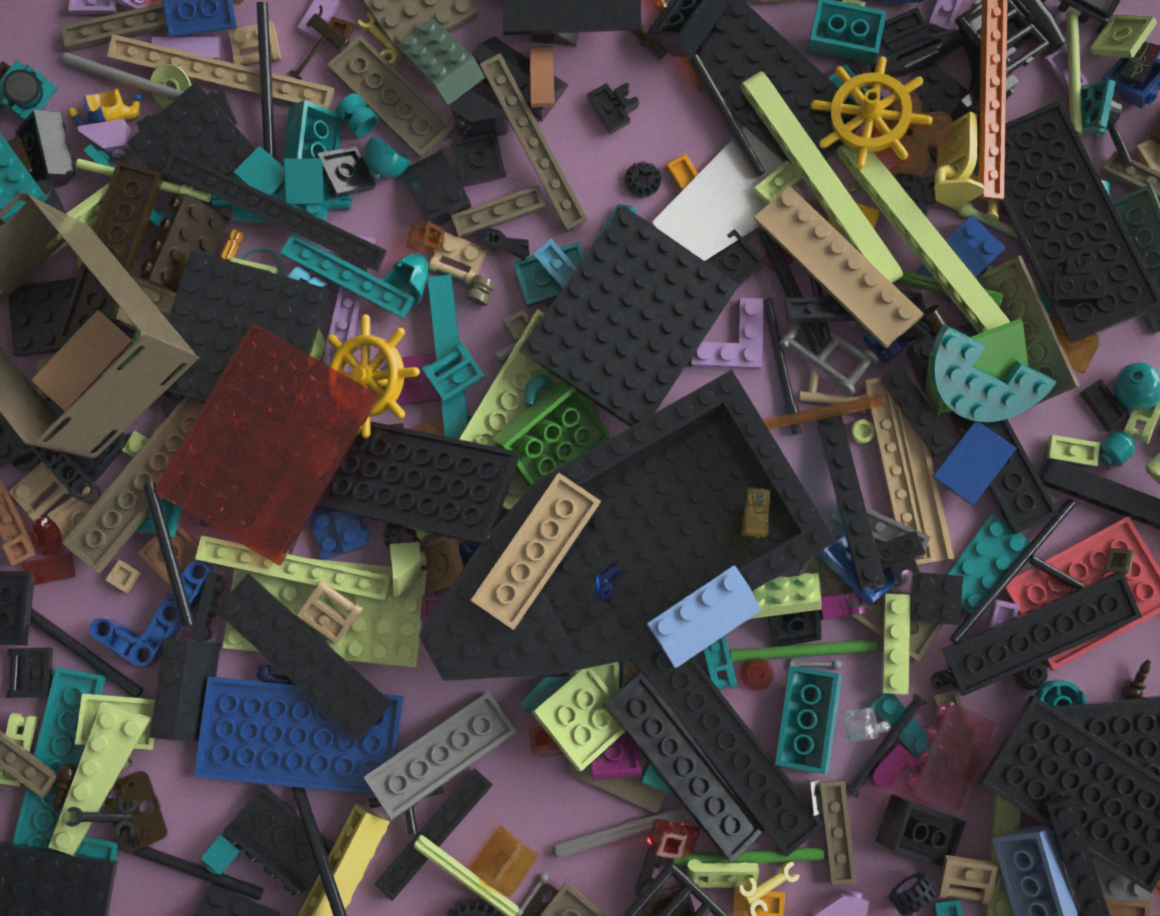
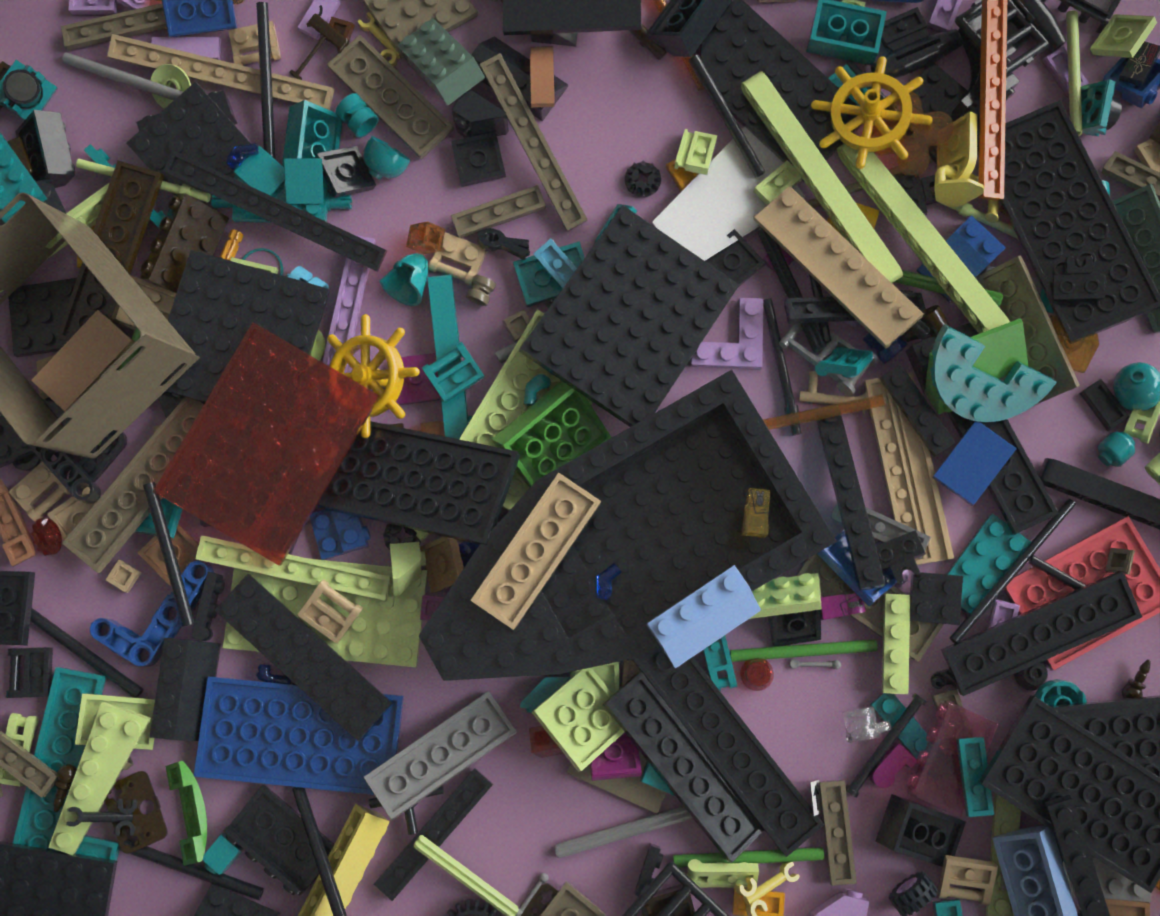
(51, 568): clear red tile -> none
(106, 108): yellow piece -> none
(109, 136): lavender slope -> none
(135, 444): yellowish green plate -> none
(193, 809): none -> bright green slope
(240, 153): none -> clear blue arm
(347, 276): teal plate -> none
(436, 189): black slope -> none
(504, 861): clear yellow slope -> none
(613, 106): black plate -> none
(673, 839): clear red slope -> none
(696, 152): none -> yellowish green plate
(809, 720): teal slope -> none
(844, 361): none -> teal plate
(862, 431): yellowish green tile -> none
(972, 766): none -> teal plate
(1073, 451): yellowish green plate -> none
(1120, 146): black bar -> none

